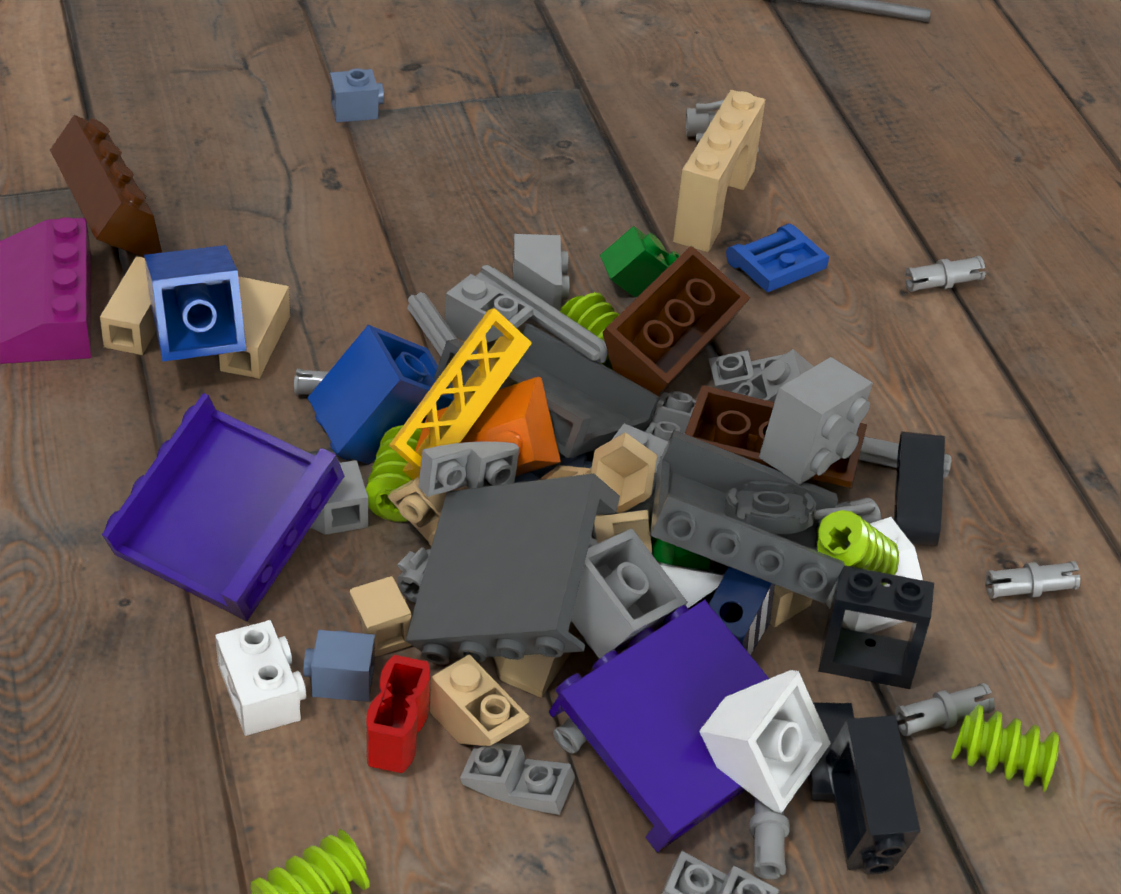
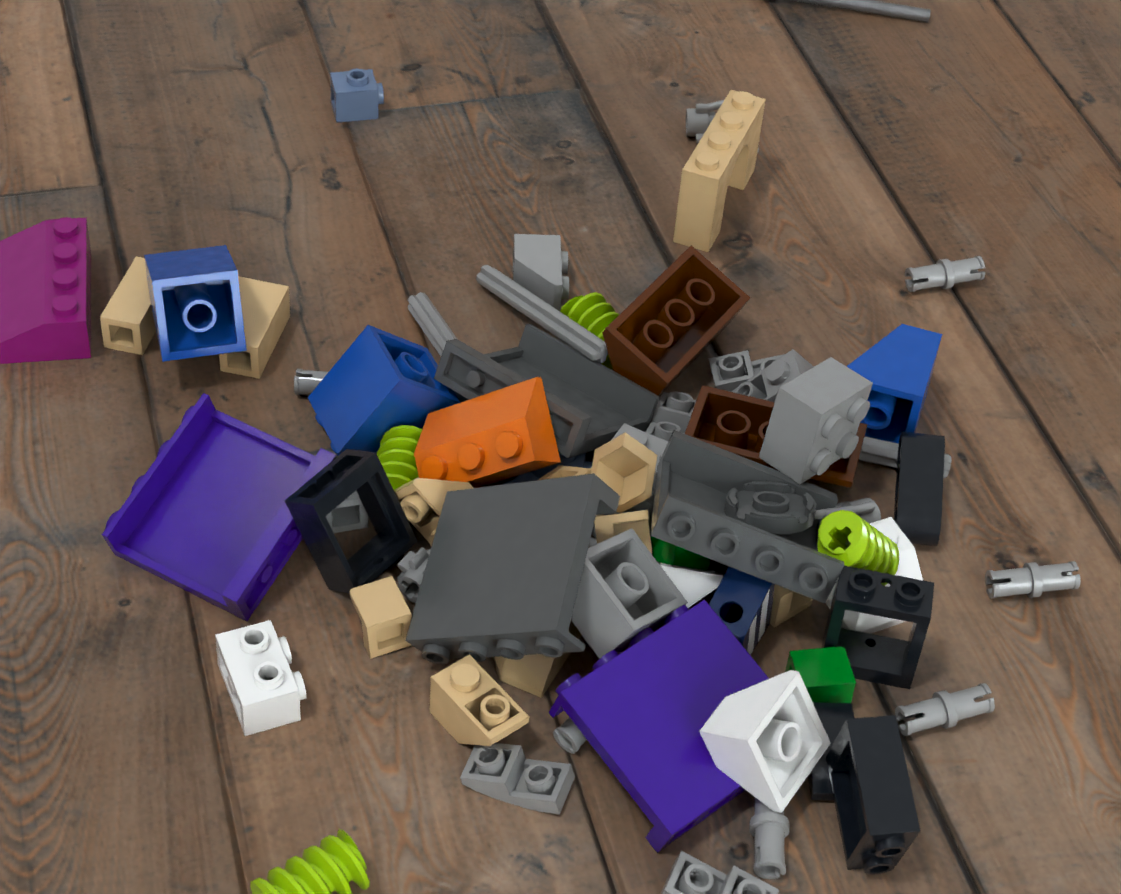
(105, 187): reddish brown slope -> none
(329, 488): none -> black window
(341, 665): sand blue brick -> none
(397, 714): red brick -> none
(467, 465): light grey slope -> none
(468, 399): yellow fence -> none
(472, 299): light grey slope -> none
(636, 260): green slope -> none
(778, 258): blue plate -> none
(824, 673): none -> green panel
(900, 376): none -> blue slope
(1007, 747): lime piece -> none

